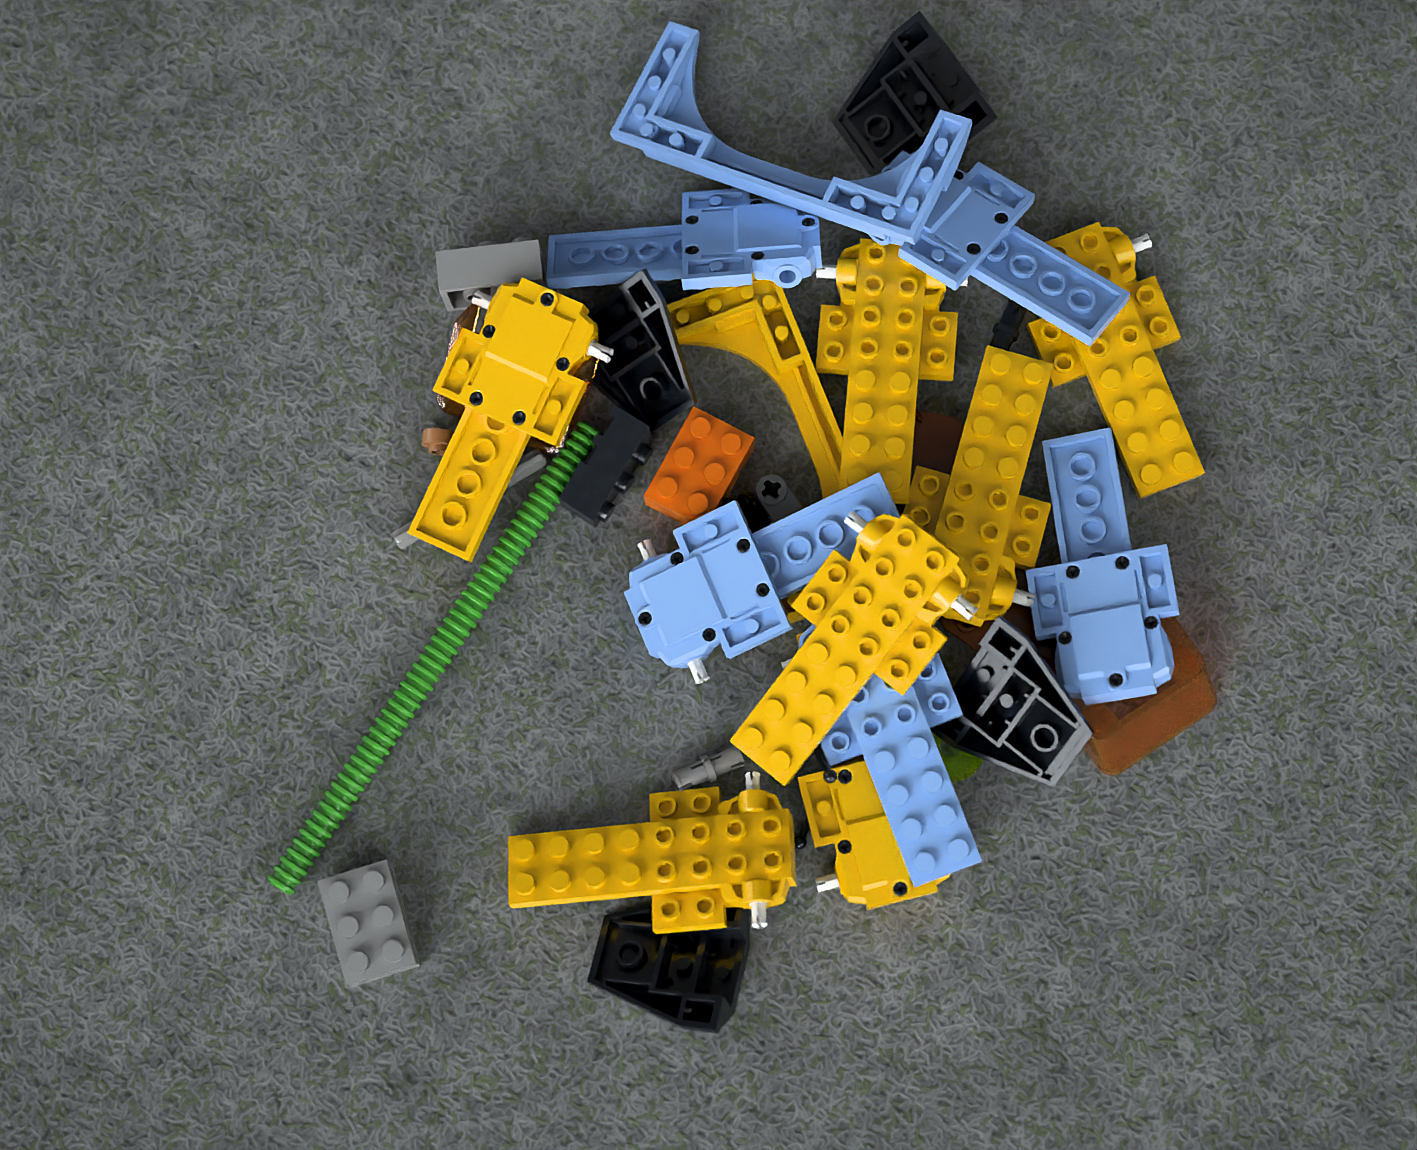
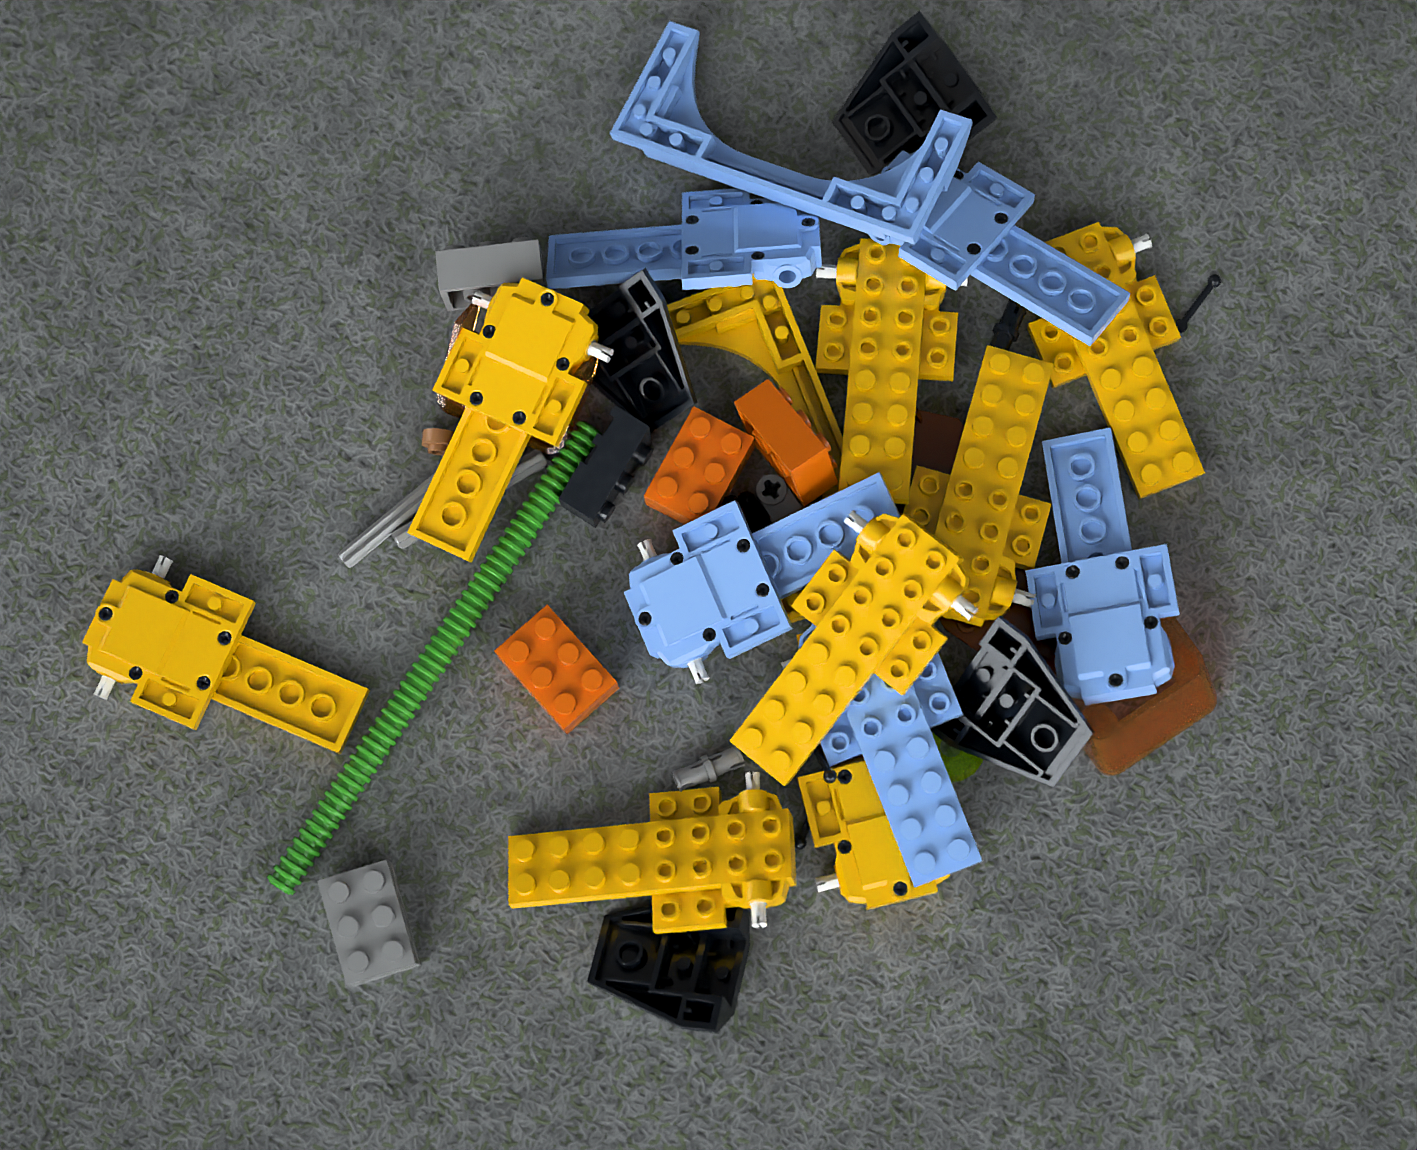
(191, 650): none -> yellow piece
(384, 526): none -> light grey axle
(557, 669): none -> orange brick
(788, 441): none -> orange brick
(1213, 281): none -> black hinge

